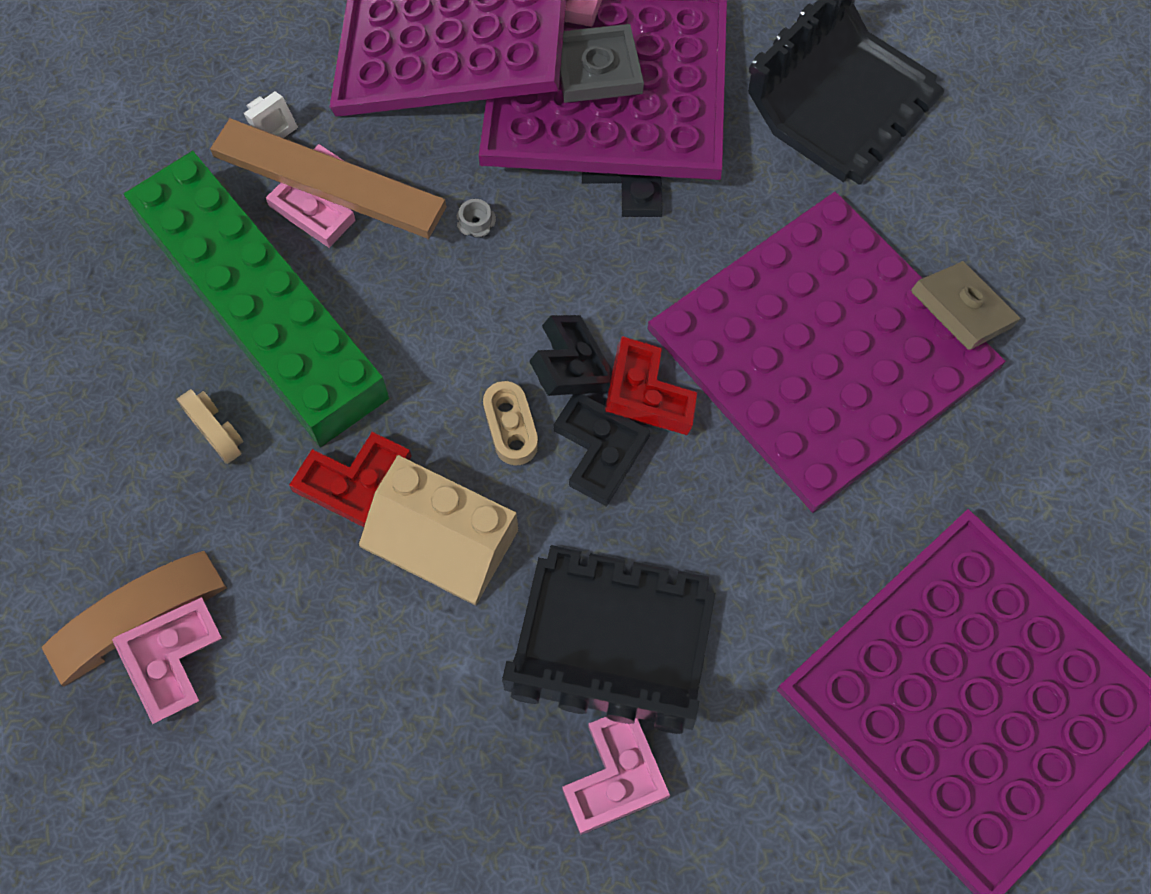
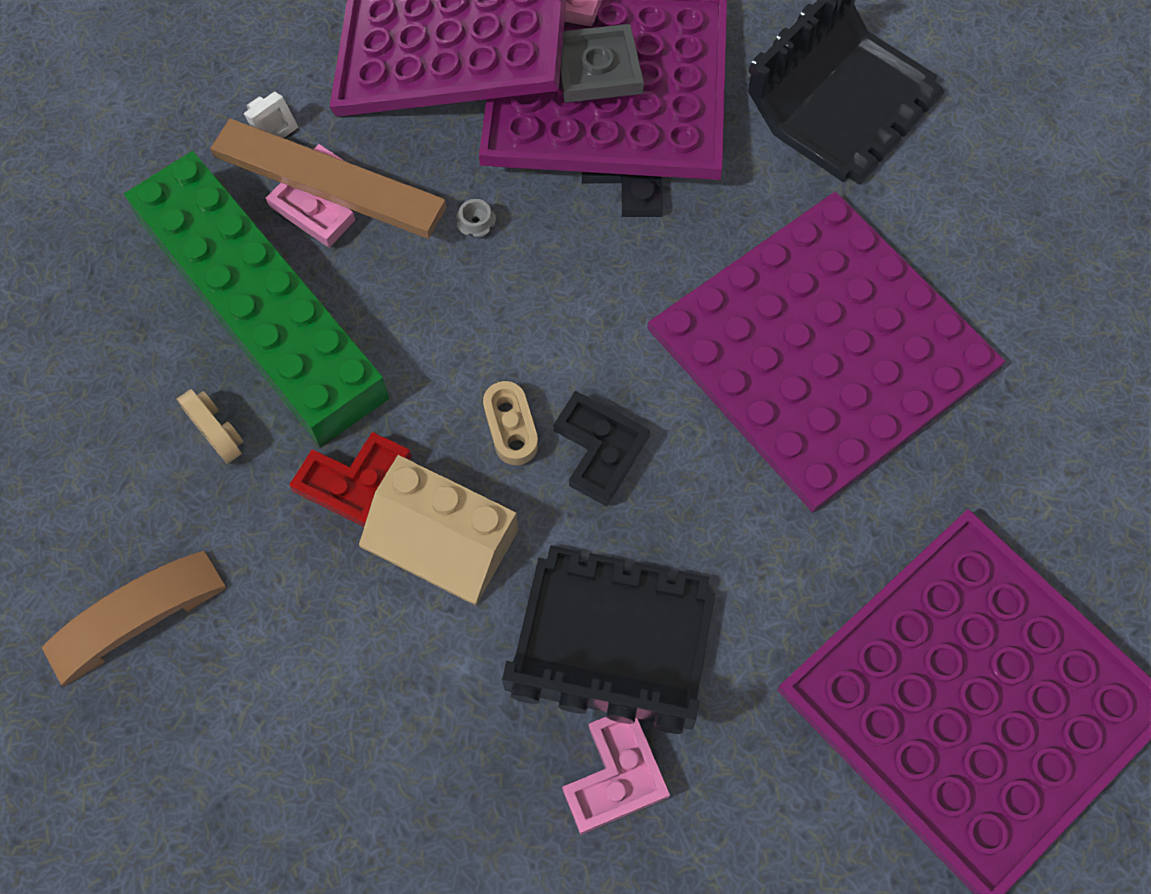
(154, 655): bright pink plate -> none
(575, 362): black plate -> none
(640, 396): red plate -> none
(965, 305): dark tan plate -> none

